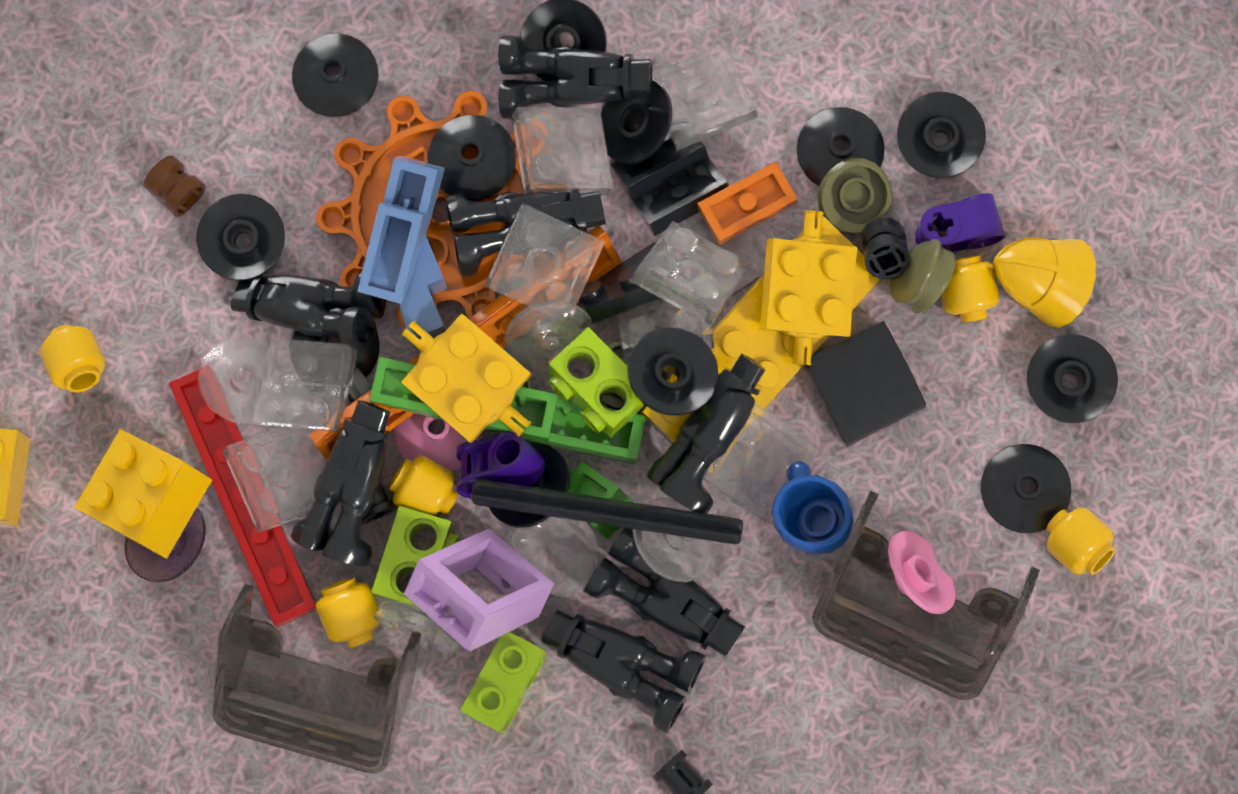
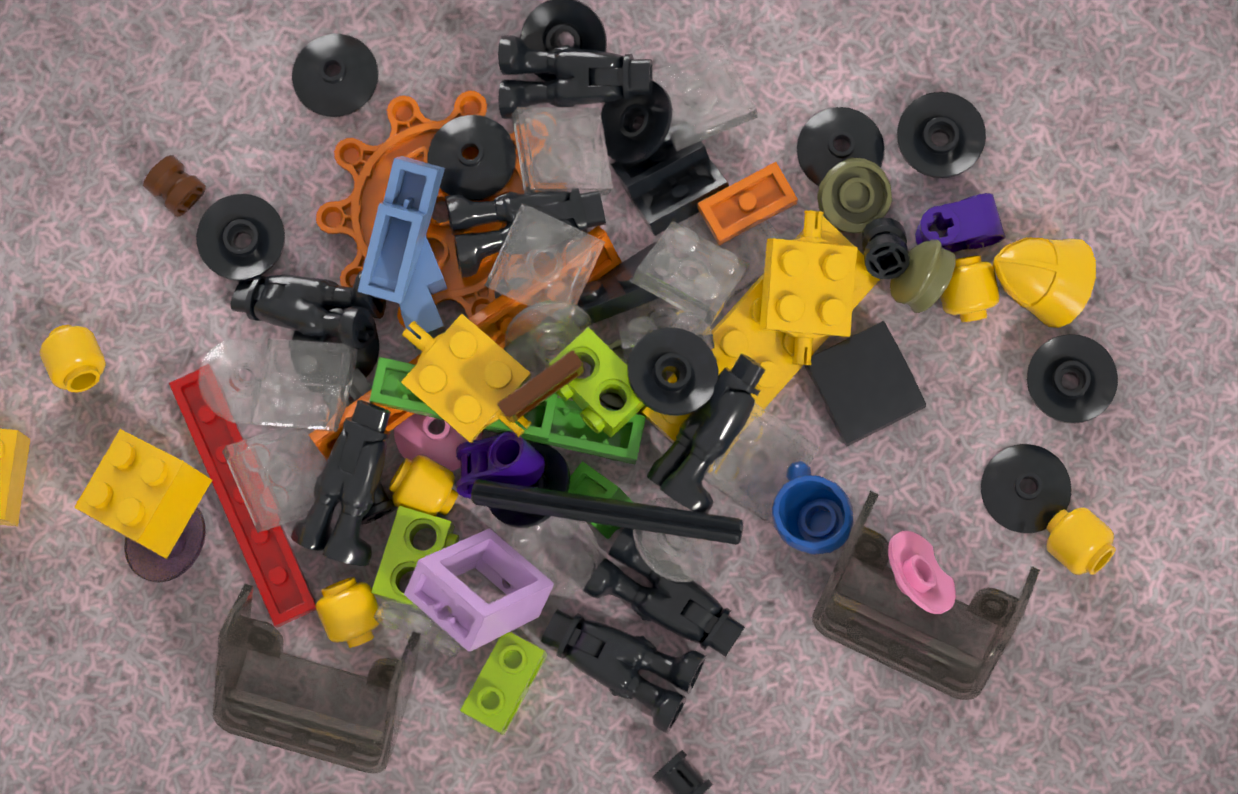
(541, 387): none -> reddish brown tile

